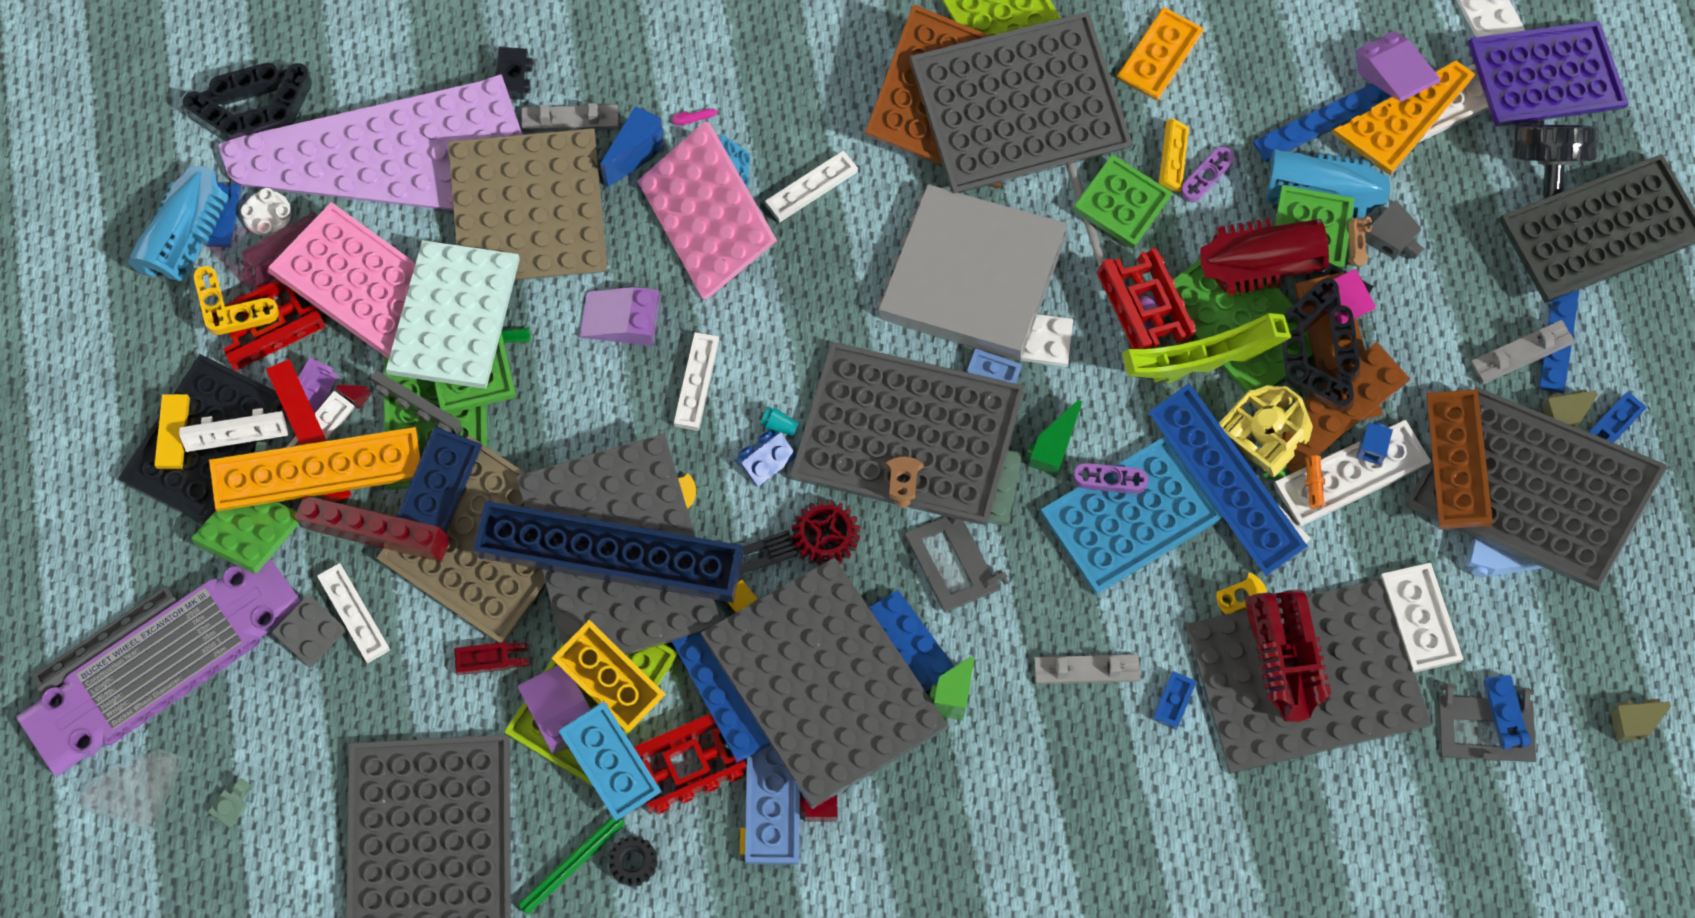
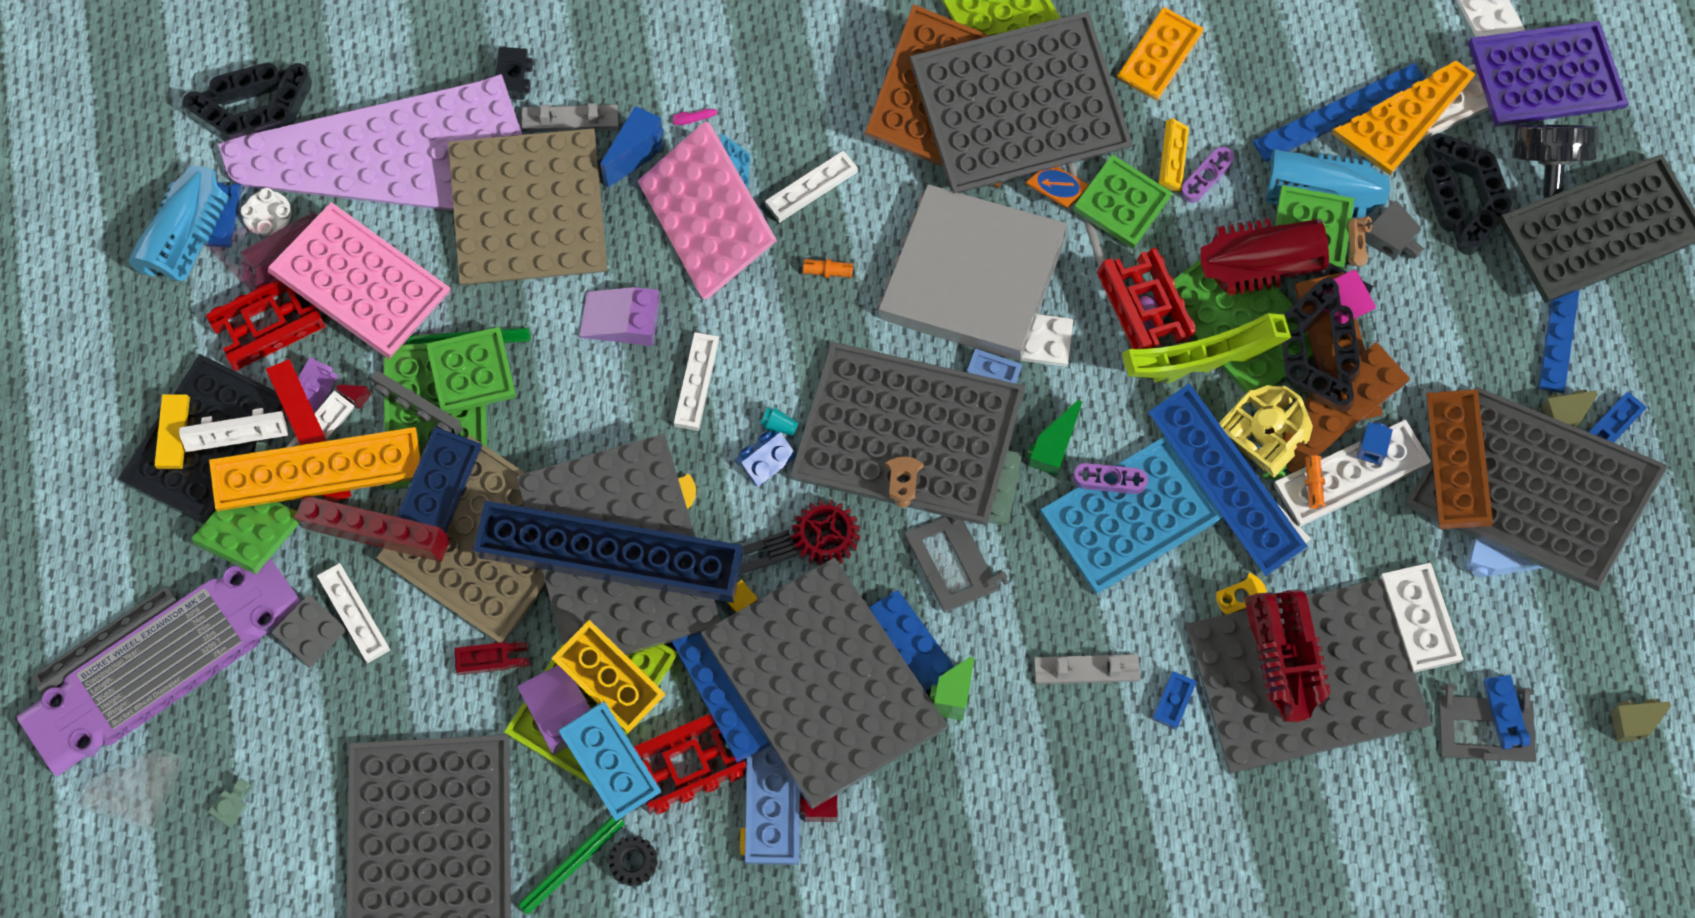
(227, 314): yellow beam -> none
(453, 314): light aqua plate -> none
(827, 268): none -> orange pin
(1058, 186): none -> piece
(1395, 66): medium lavender slope -> none
(1441, 163): none -> black piece
(1522, 352): light grey hinge -> none

